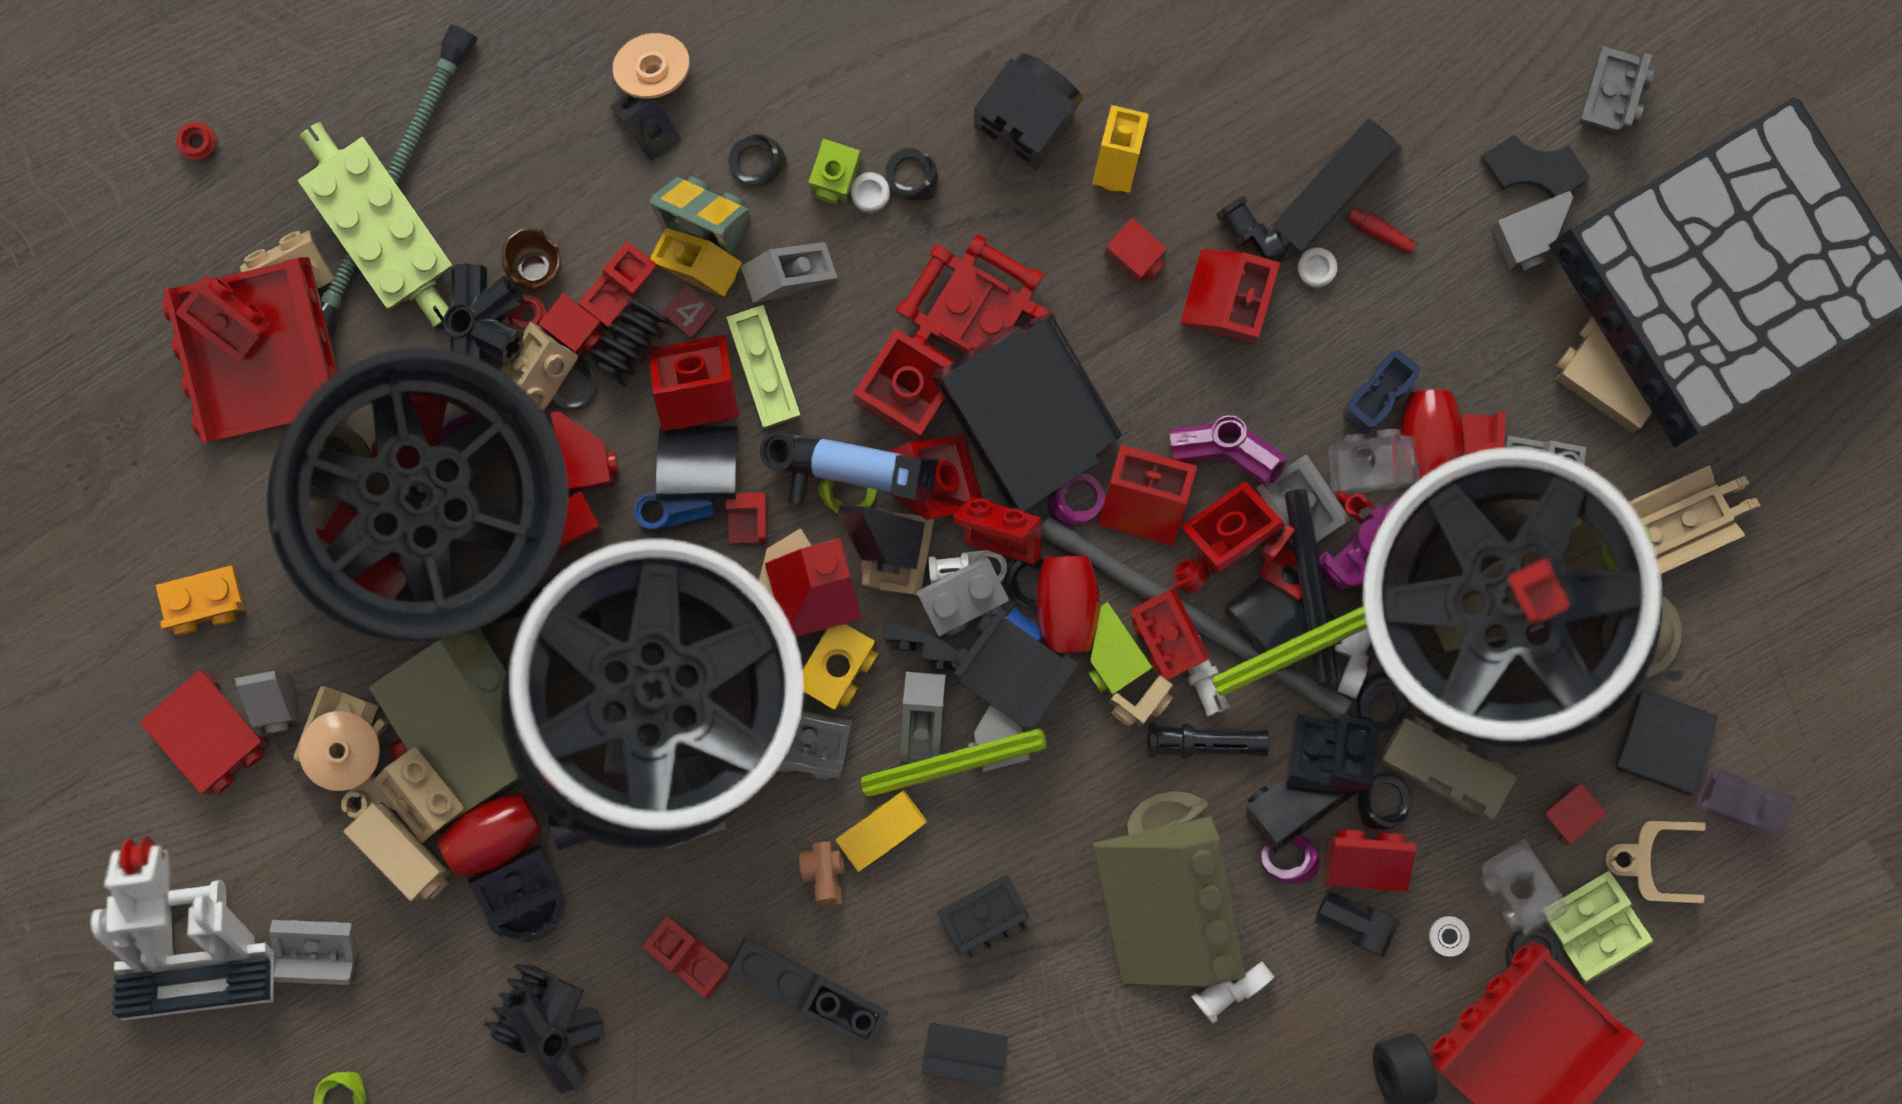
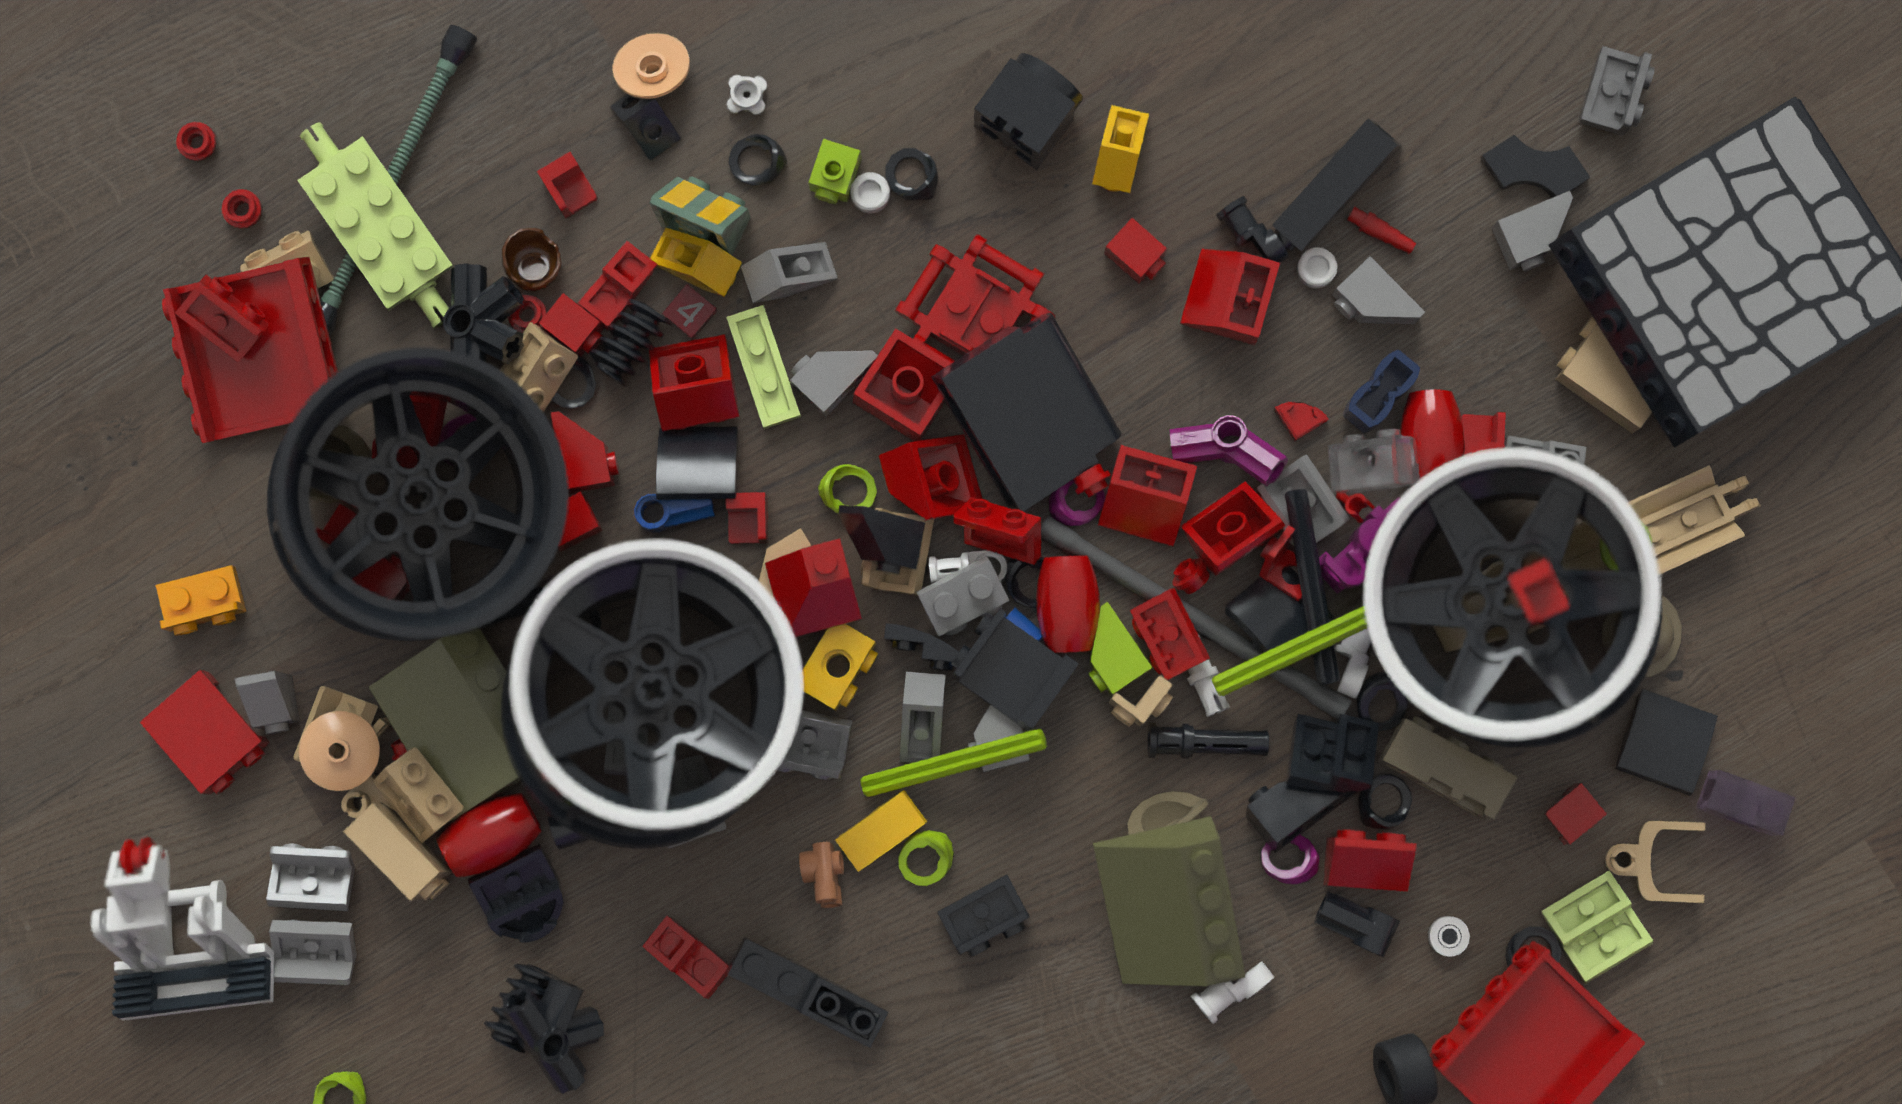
(230, 206): none -> red plate
(310, 877): none -> light grey bracket
(567, 184): none -> red panel
(746, 84): none -> white plate
(830, 376): none -> light grey slope
(847, 463): piece -> none
(936, 840): none -> lime piece
(964, 1054): black panel -> none
(1092, 481): none -> red plate
(1300, 418): none -> red tile
(1375, 297): none -> light grey slope
(1516, 865): clear brick -> none

